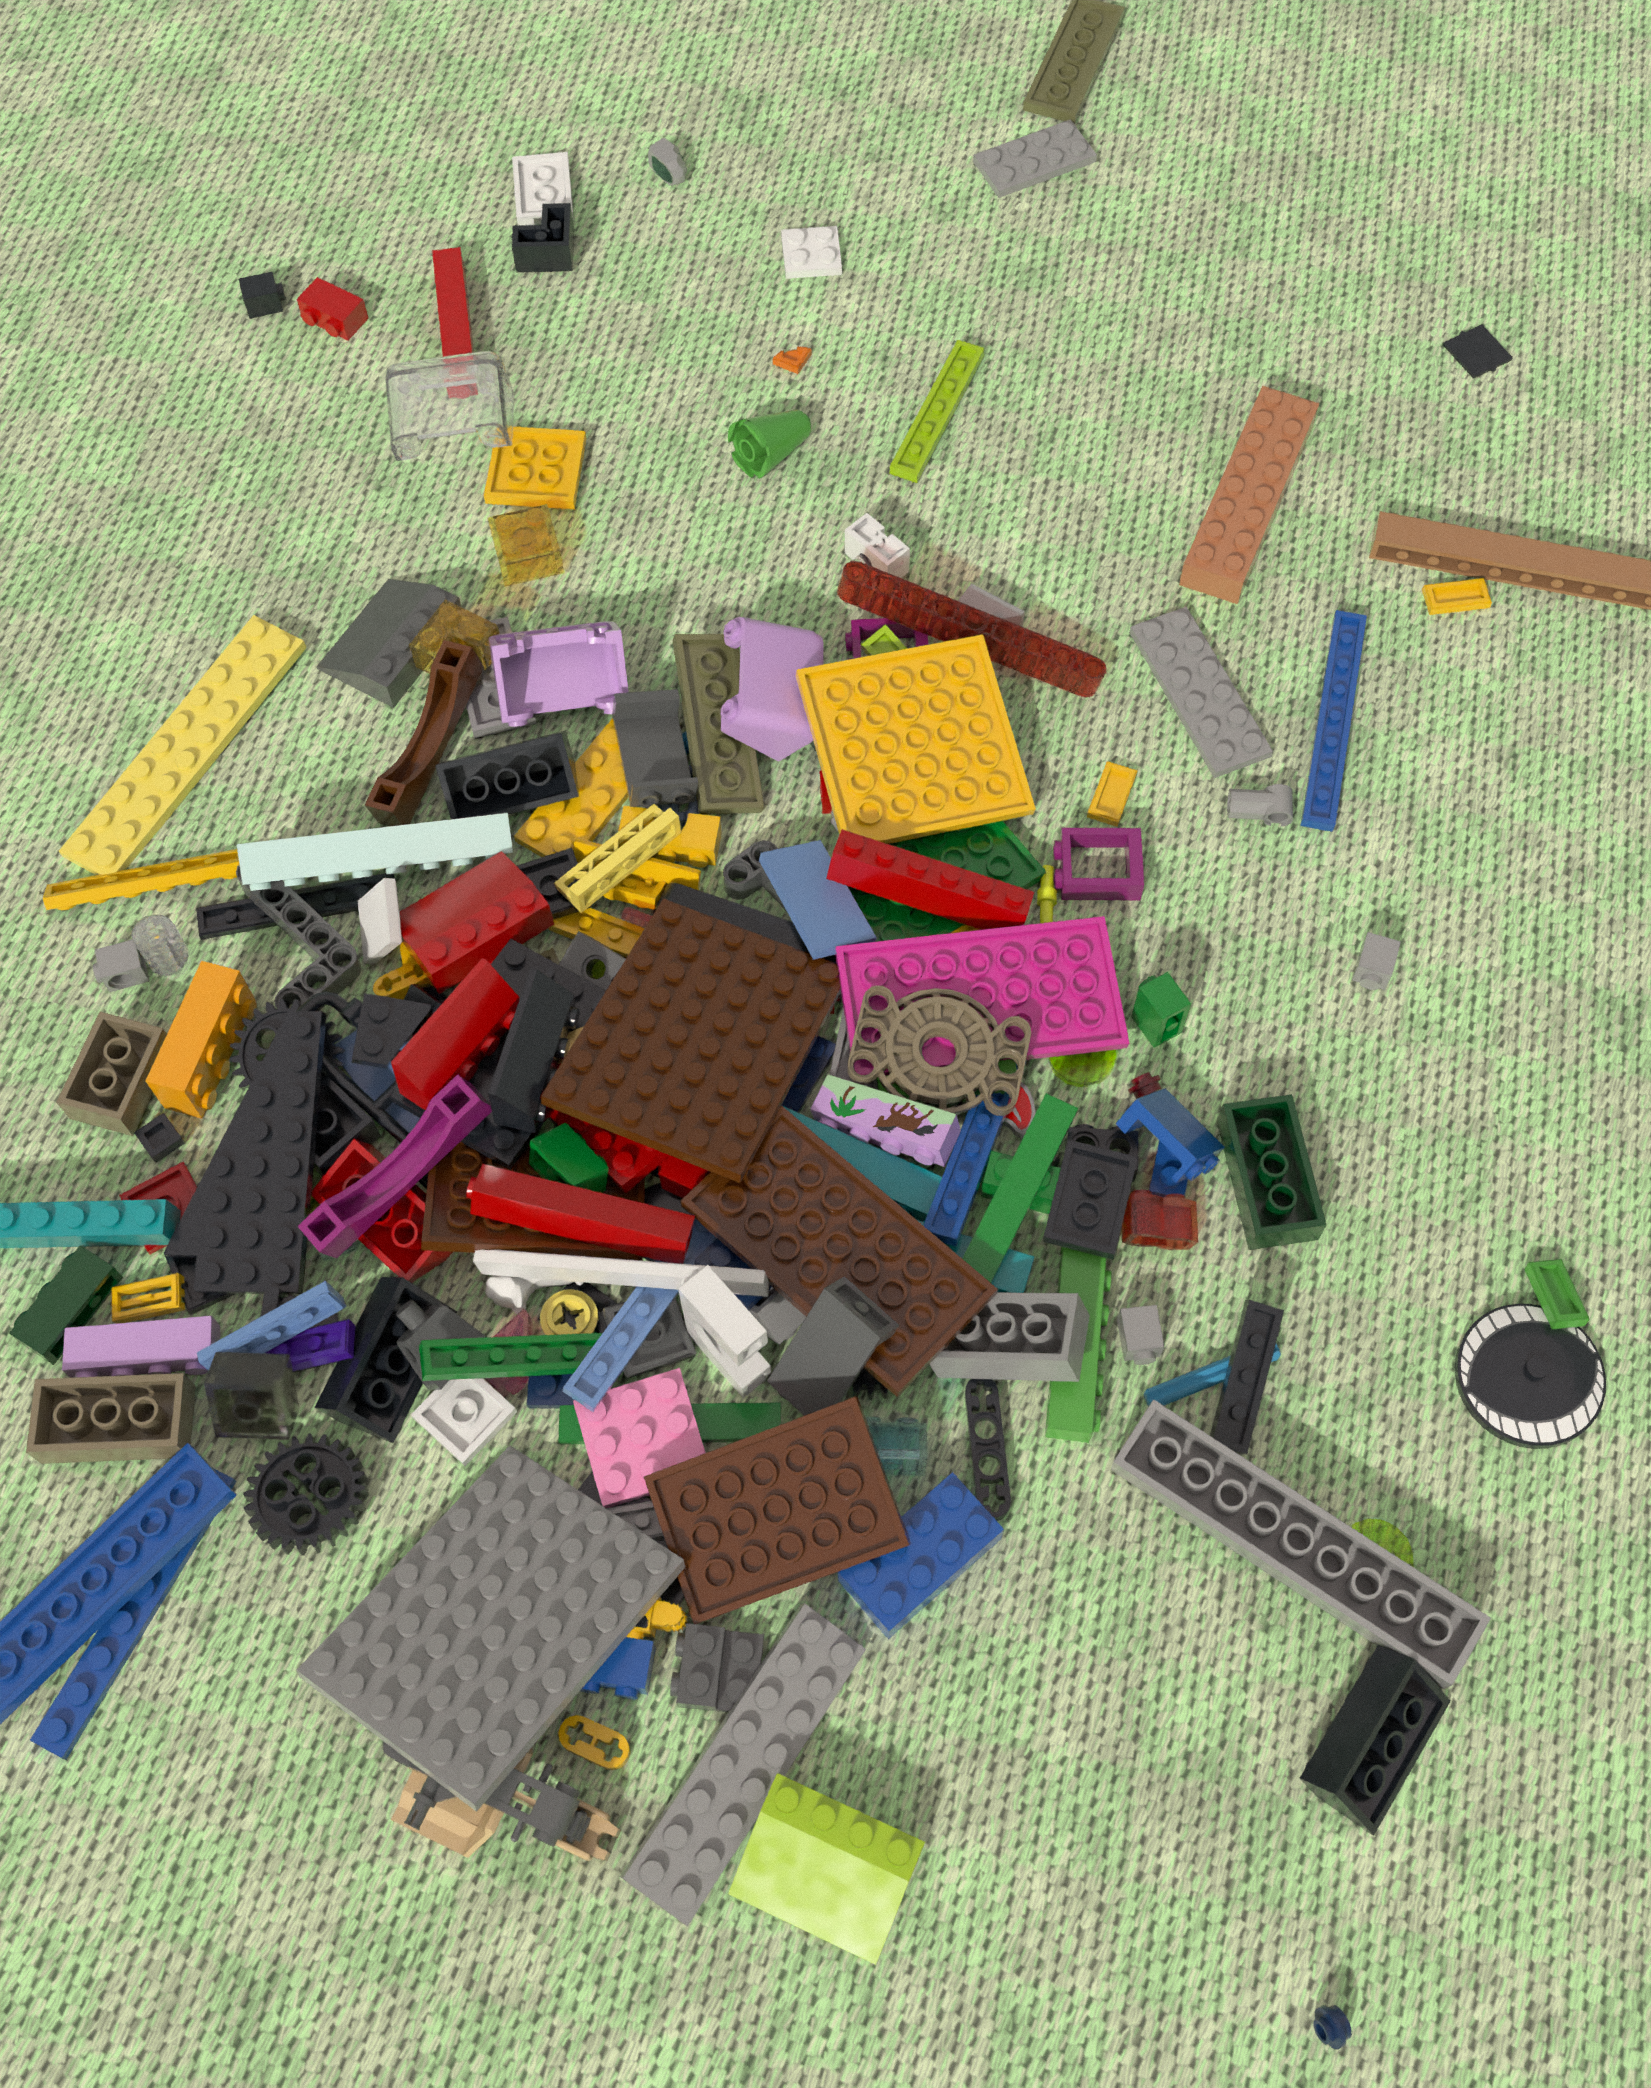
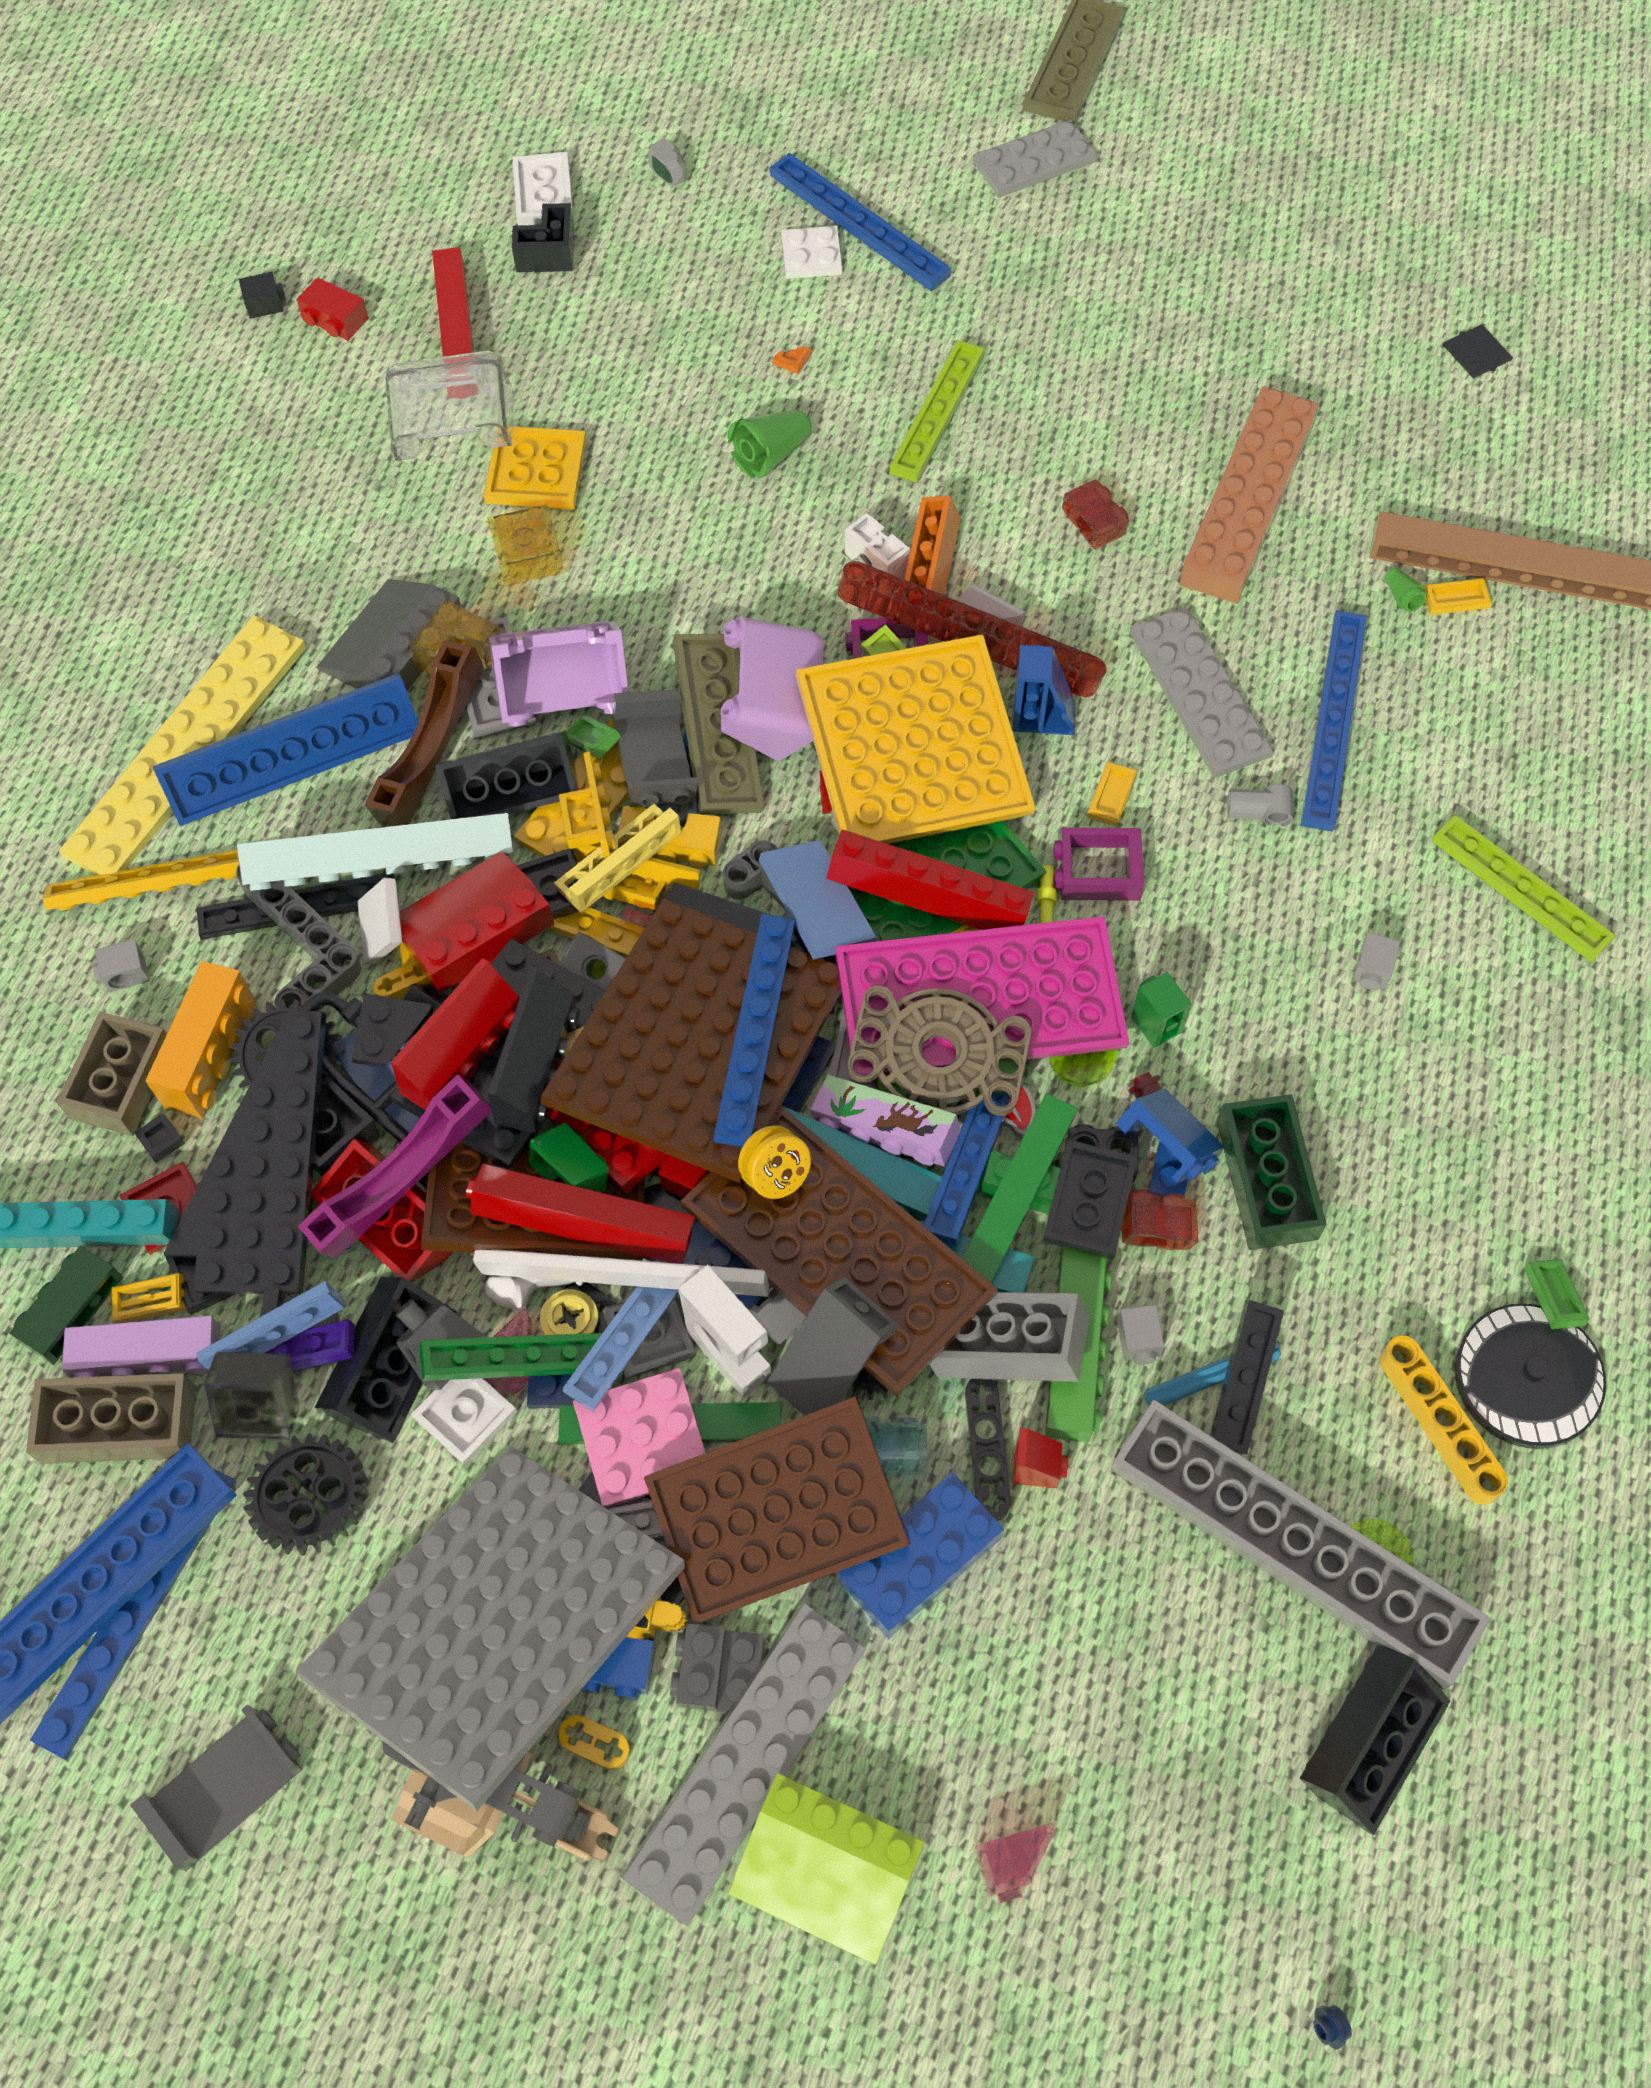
(162, 946): clear piece -> none
(219, 1789): none -> dark grey panel
(287, 749): none -> blue plate
(583, 815): none -> yellow bracket
(592, 736): none -> bright green tile
(754, 1031): none -> blue plate
(774, 1162): none -> yellow head
(860, 222): none -> blue plate
(933, 543): none -> orange brick
(1012, 1861): none -> clear pink slope
(1038, 1460): none -> red slope
(1042, 694): none -> blue wedge
(1095, 513): none -> clear red brick
(1406, 591): none -> bright green cone
(1444, 1438): none -> yellow beam
(1523, 888): none -> lime plate

